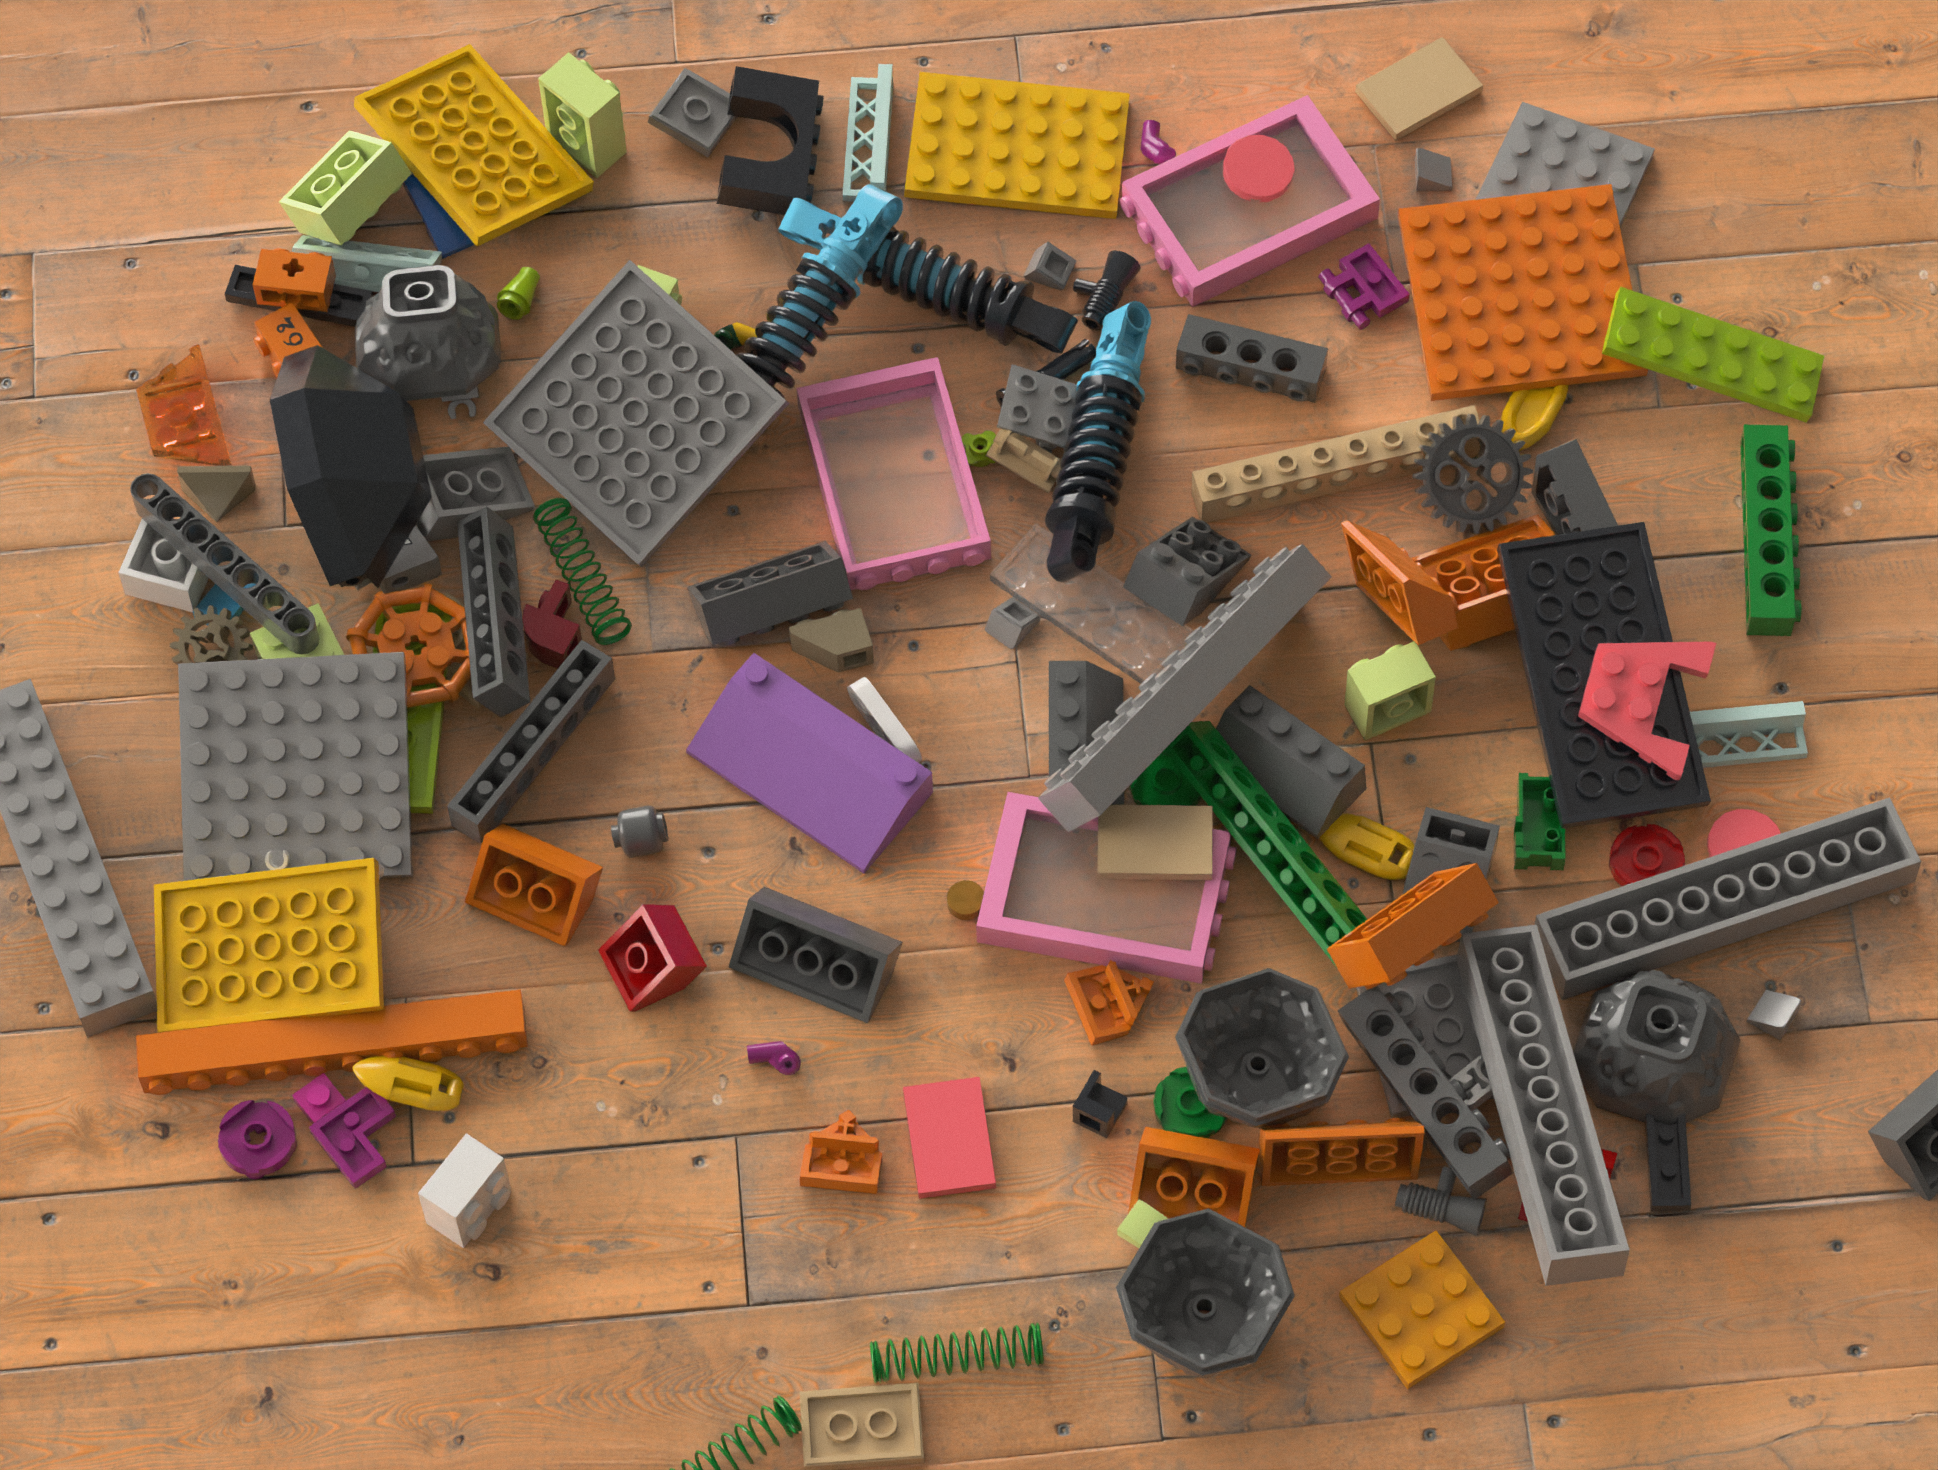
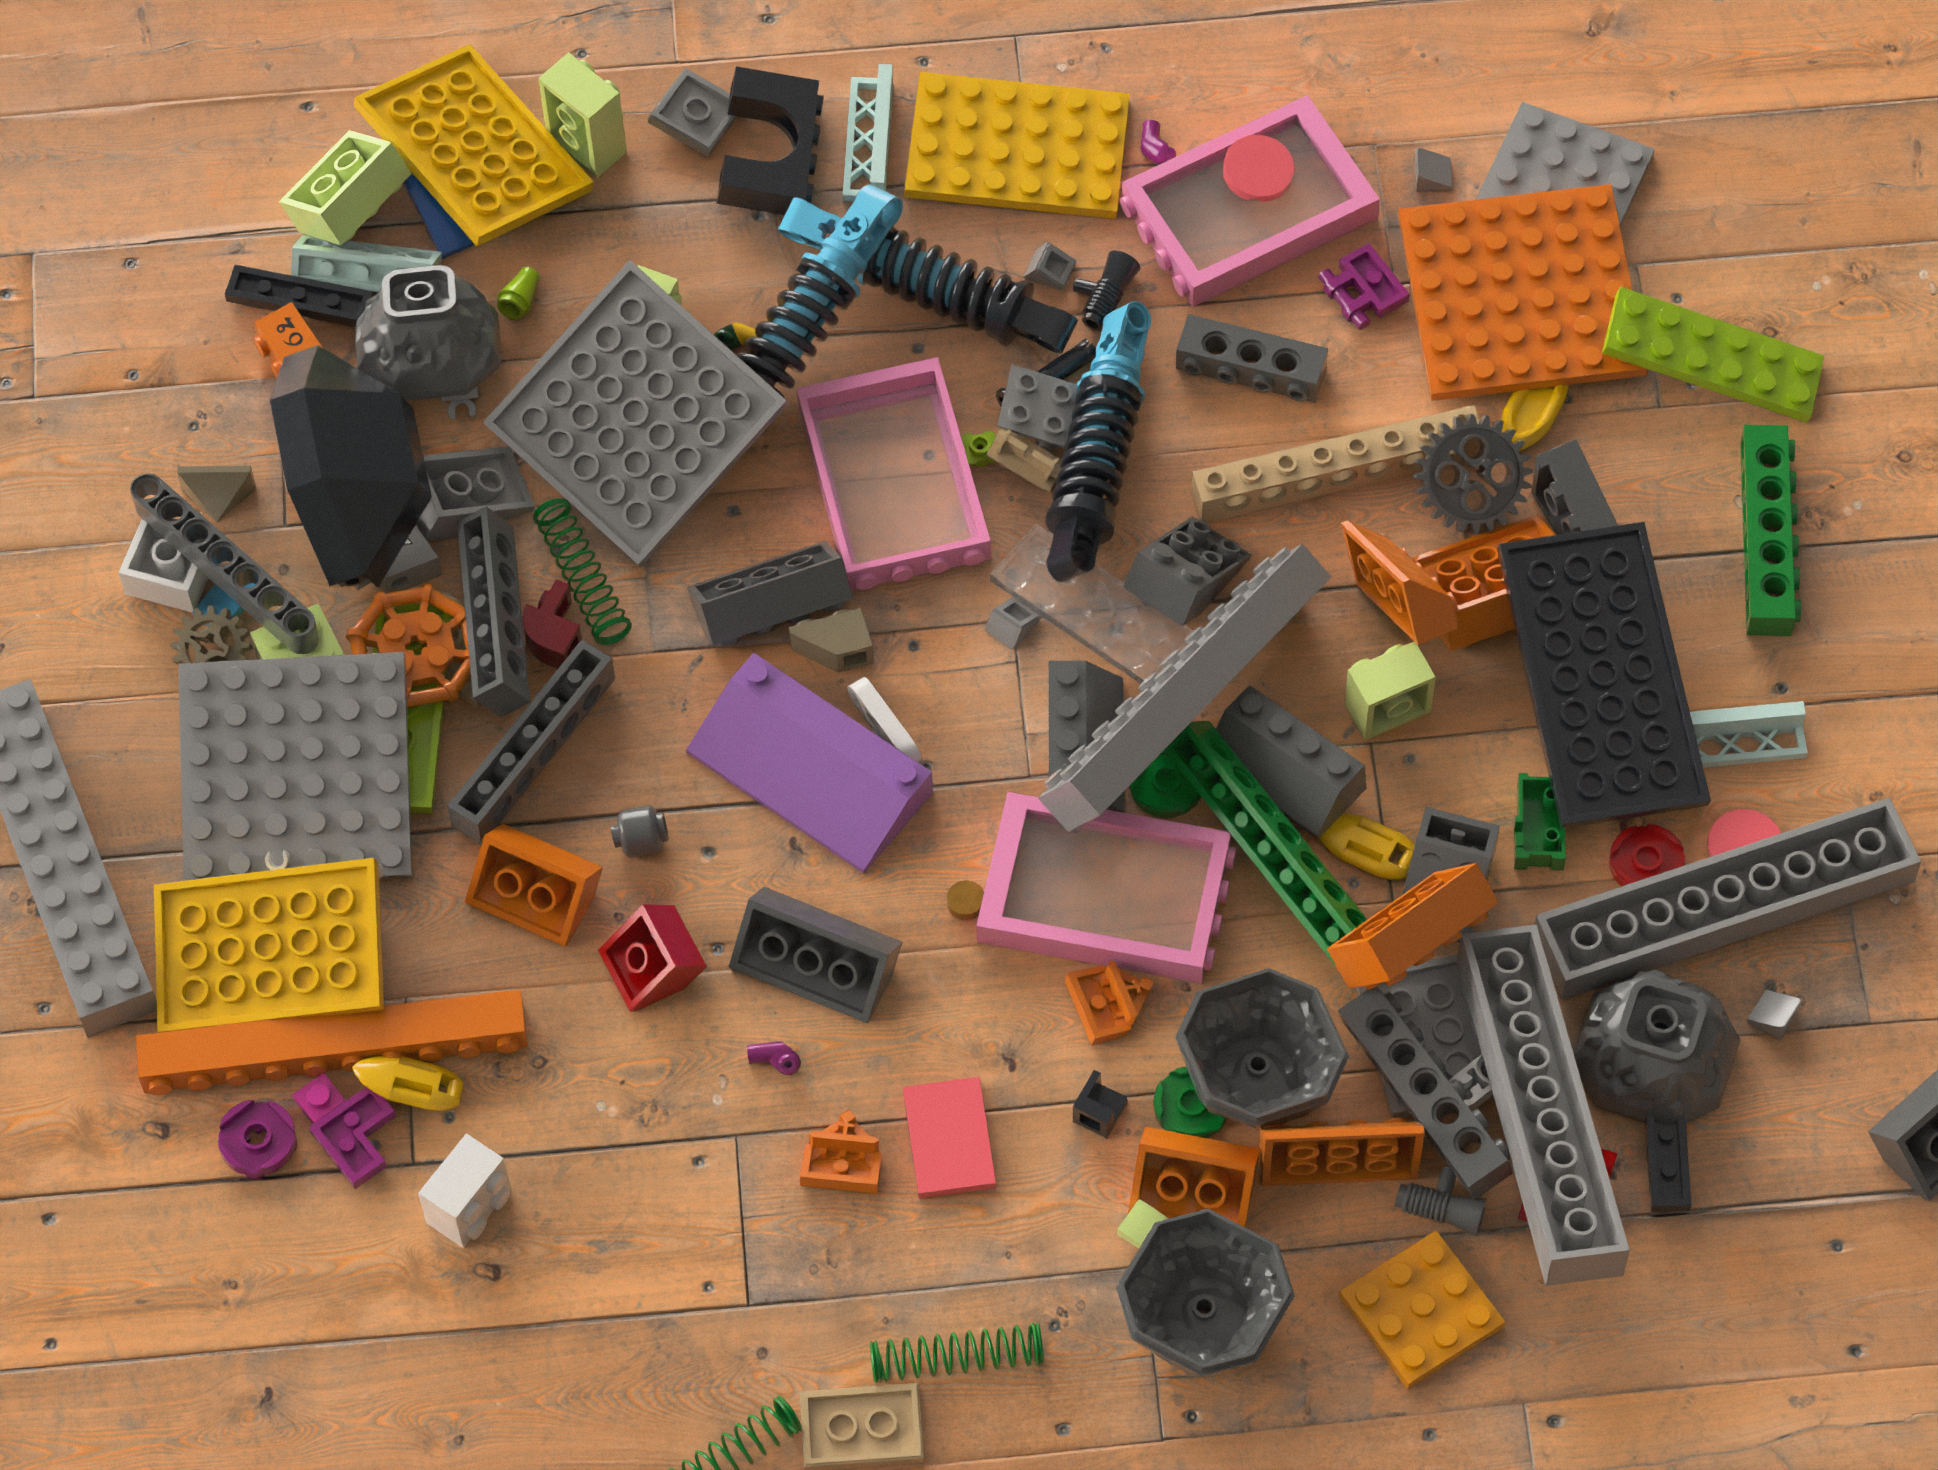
(183, 413): clear orange wing -> none
(294, 278): orange brick -> none
(1155, 842): tan tile -> none
(1419, 88): tan tile -> none
(1627, 690): coral wing -> none

